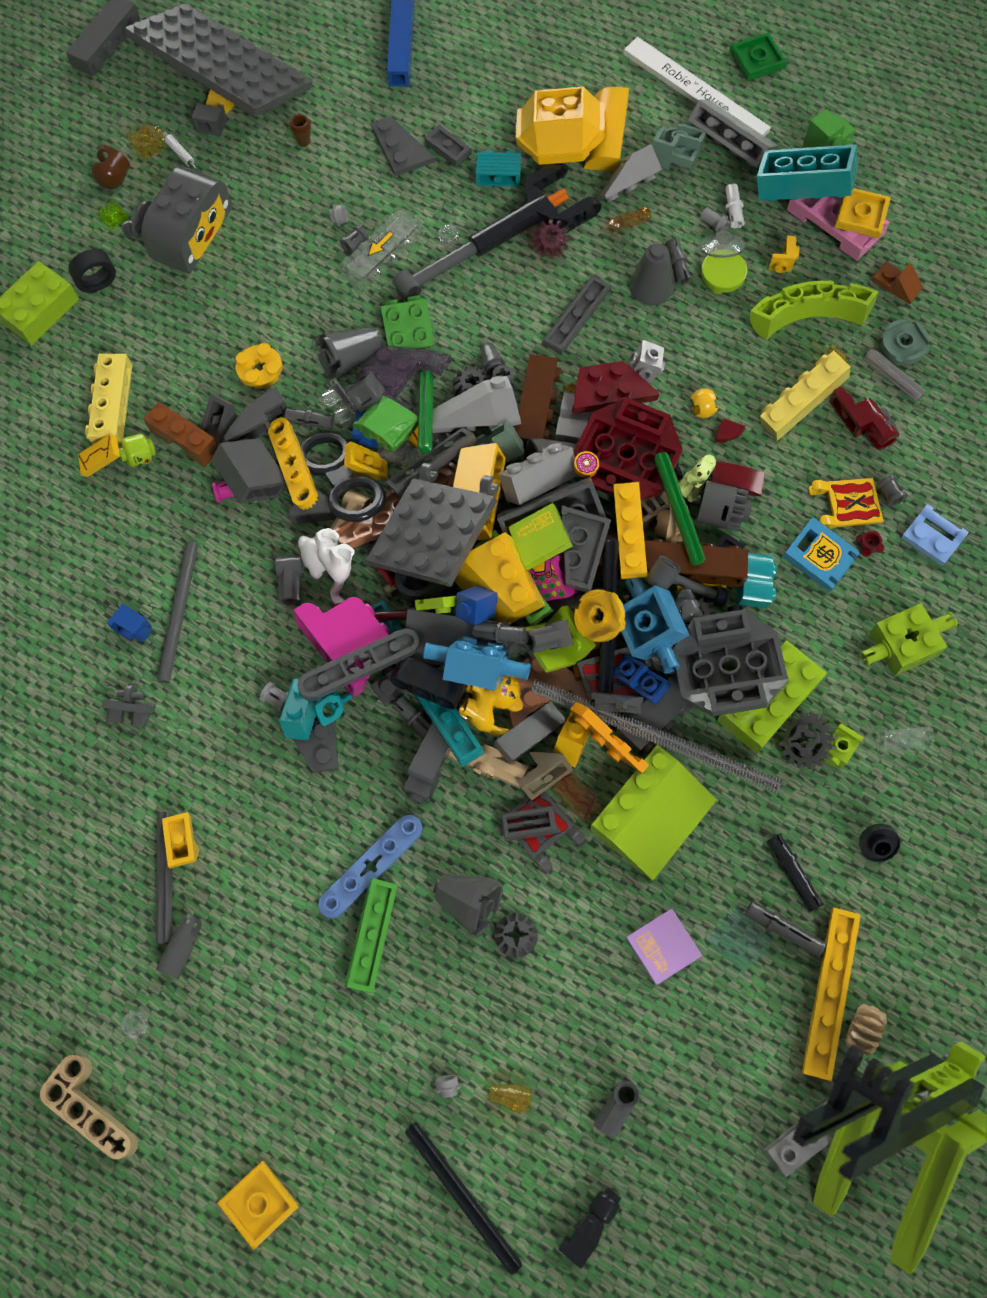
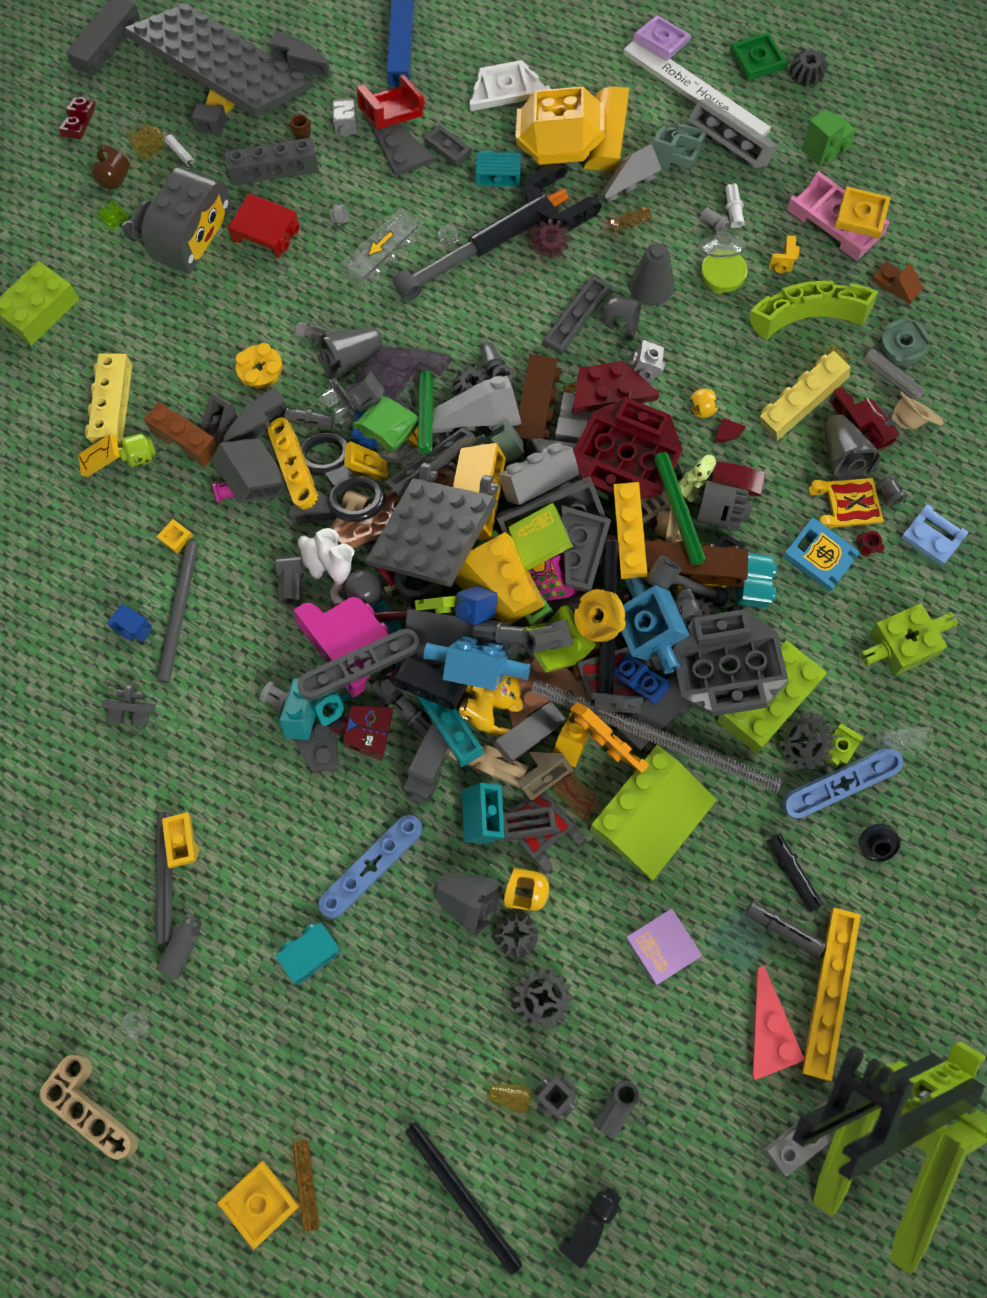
(79, 115): none -> dark red slope
(86, 261): black tyre -> none
(174, 536): none -> yellow plate
(264, 224): none -> red panel
(271, 161): none -> dark grey brick
(299, 55): none -> dark grey slope
(306, 1185): none -> clear orange axle
(308, 953): none -> teal brick
(311, 330): none -> light grey axle
(345, 117): none -> light grey brick
(353, 240): dark grey bush -> none
(364, 586): none -> dark grey helmet
(365, 729): none -> dark red torso
(371, 936): bright green plate -> none
(391, 105): none -> red panel
(407, 323): bright green bracket -> none
(447, 1086): light grey plate -> none
(483, 813): none -> teal brick
(505, 85): none -> white wing
(525, 992): none -> dark grey gear
(530, 880): none -> yellow helmet
(566, 1103): none -> dark grey brick
(586, 464): tile -> none
(625, 308): none -> dark grey helmet
(661, 37): none -> lavender tile
(678, 261): dark grey pin -> none
(773, 1038): none -> coral wing
(808, 67): none -> dark grey gear
(808, 173): teal brick -> none
(849, 449): none -> dark grey cone
(861, 773): none -> medium blue piece
(866, 1029): tan gear -> none
(913, 414): none -> tan piece

